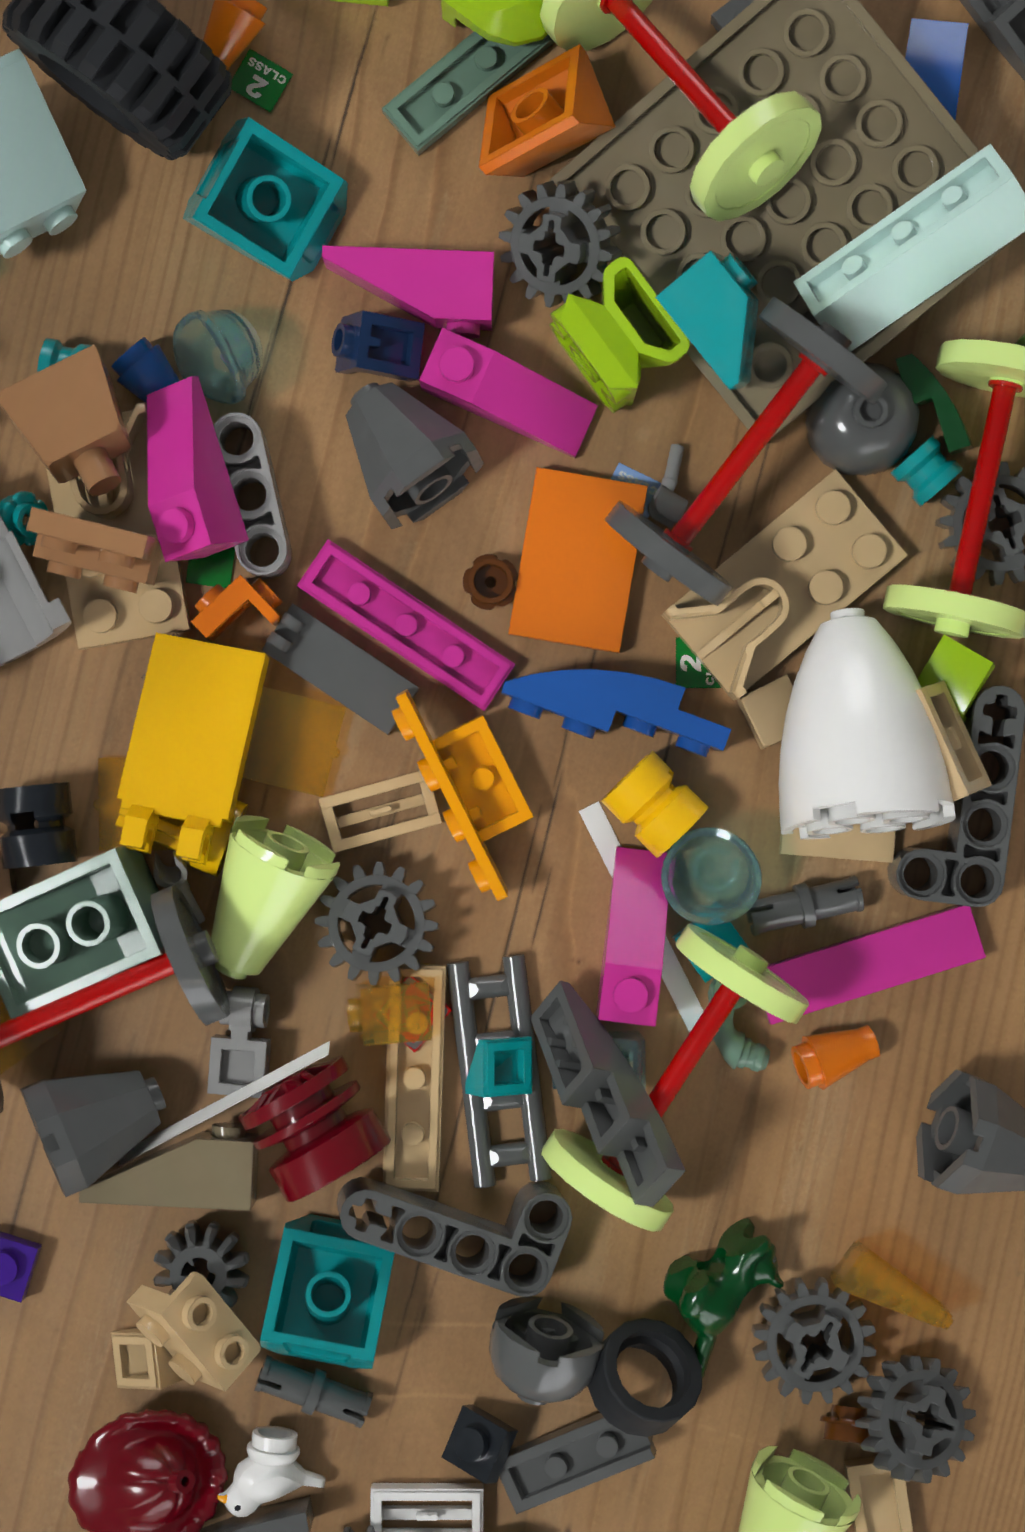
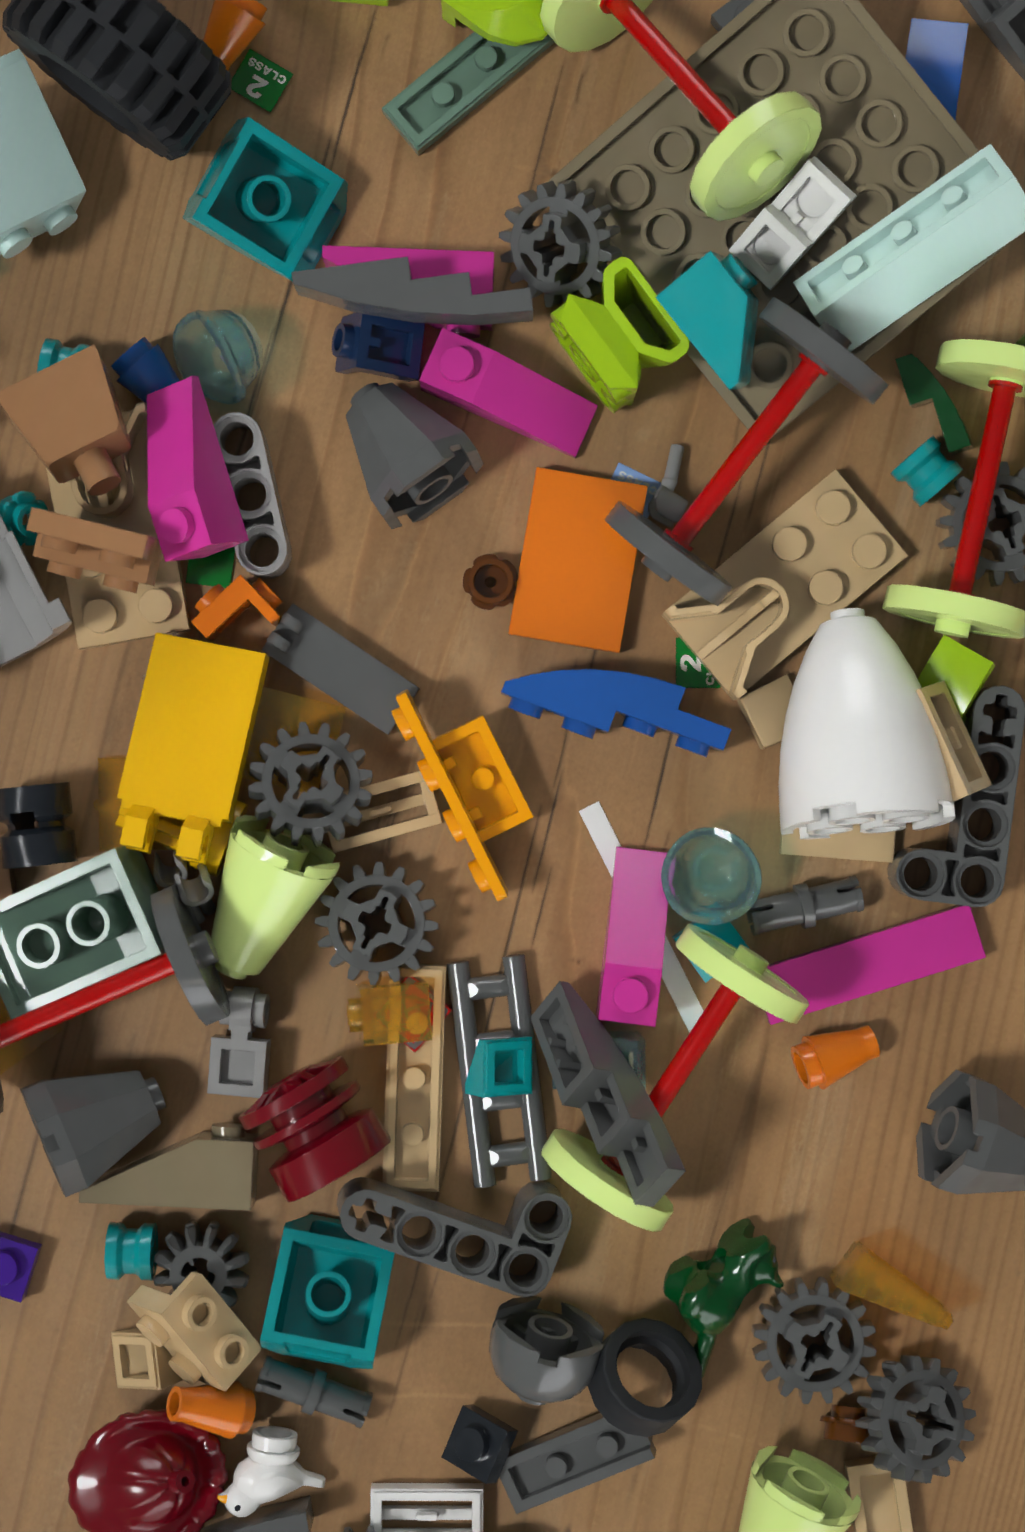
(131, 1251): none -> teal wheel
(197, 891): none -> light grey hand
(213, 1408): none -> orange cone
(227, 1102): white sticker -> none
(328, 800): none -> dark grey gear
(388, 291): none -> dark grey slope
(406, 625): dark pink tile -> none
(543, 116): orange slope -> none
(654, 804): yellow wheel -> none
(733, 1045): sand green piece -> none
(792, 222): none -> white slope
(863, 436): dark grey cylinder -> none

